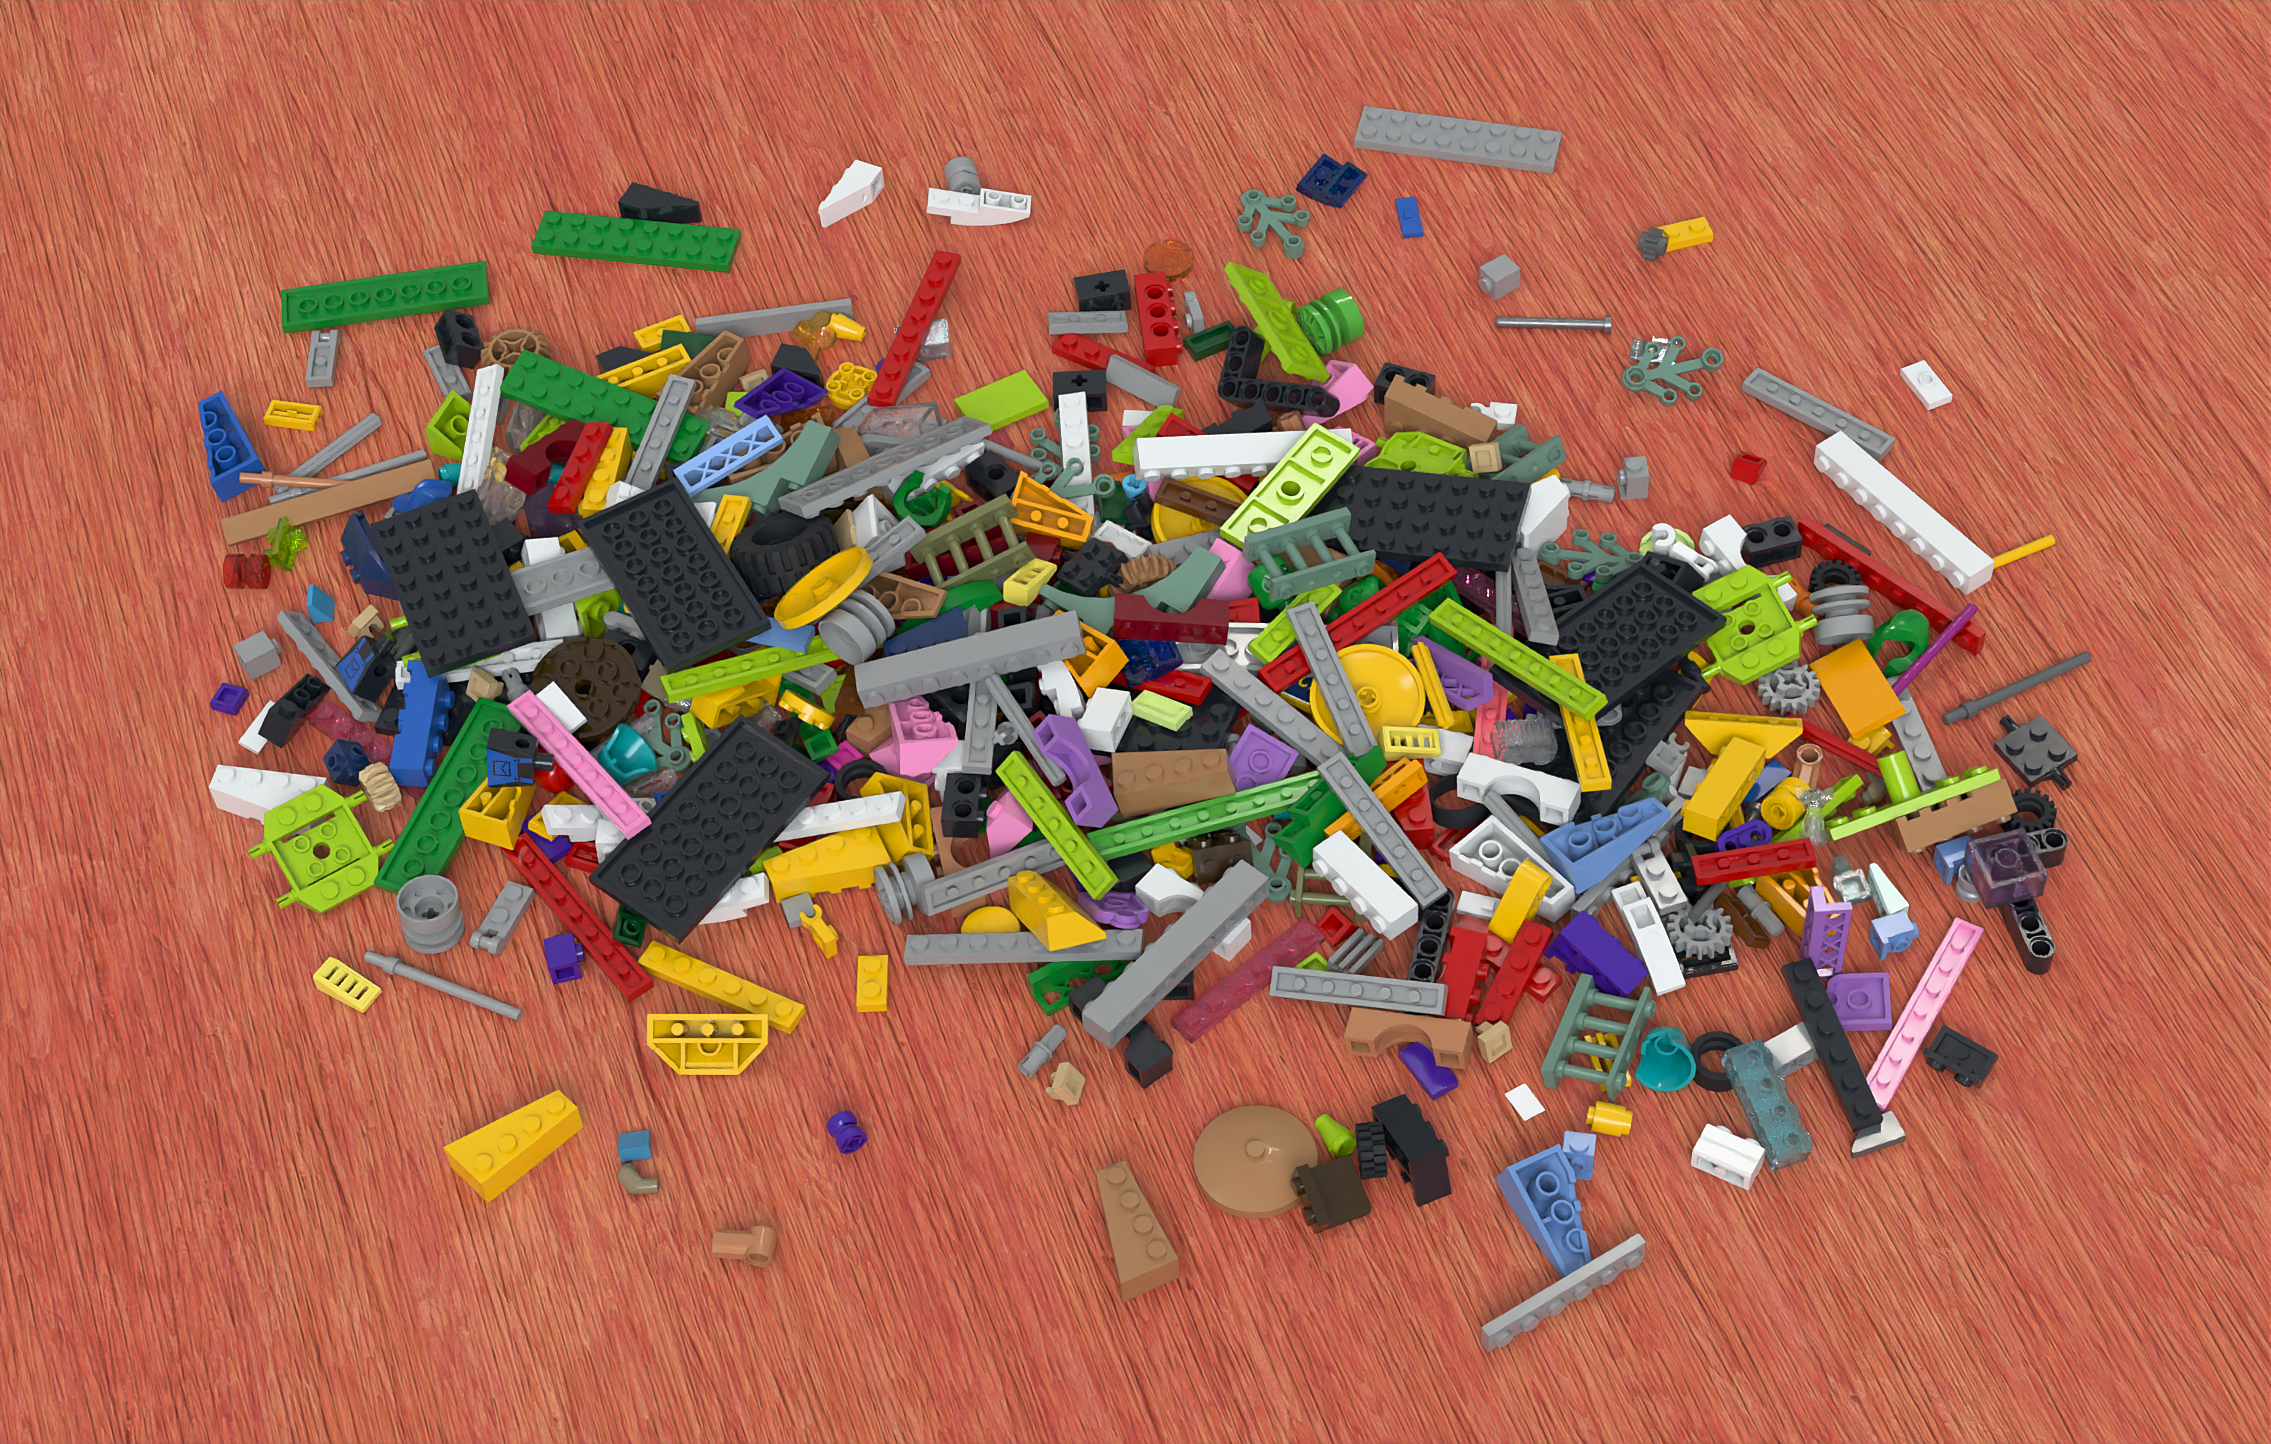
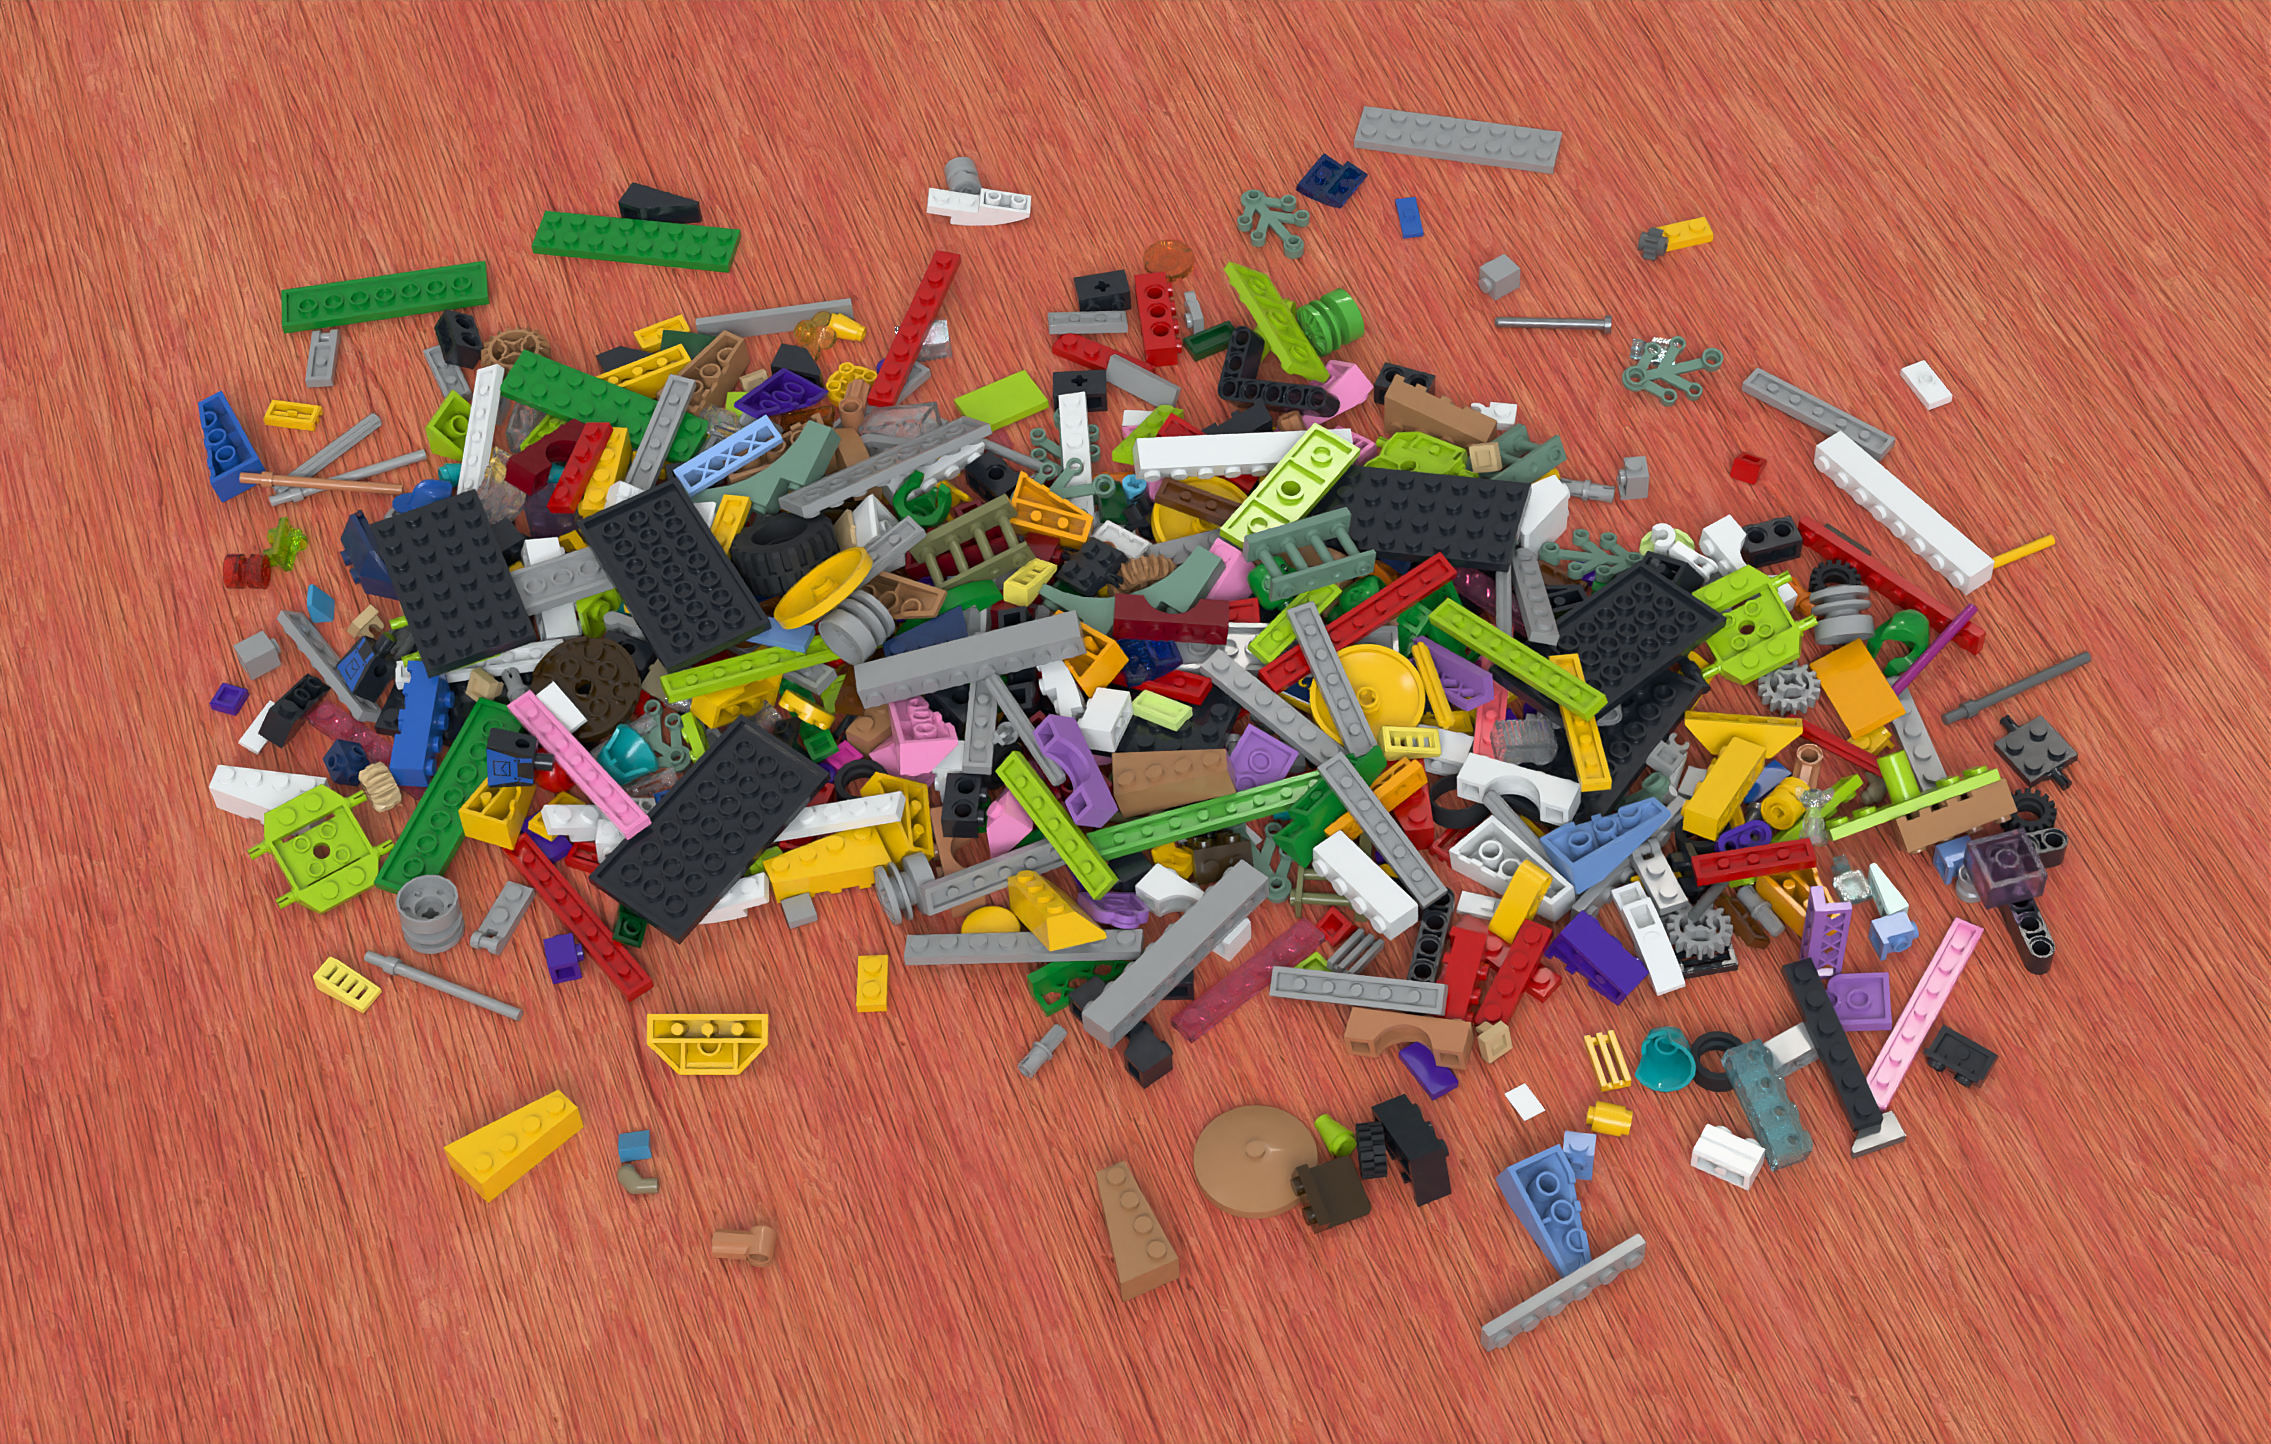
(327, 502): medium nougat tile -> none
(720, 986): yellow plate -> none
(823, 935): yellow plate -> none
(847, 1133): dark purple wheel -> none
(854, 191): white slope -> none
(854, 405): none -> nougat piece
(1066, 1084): tan tile -> none
(1577, 1019): sand green fence -> none

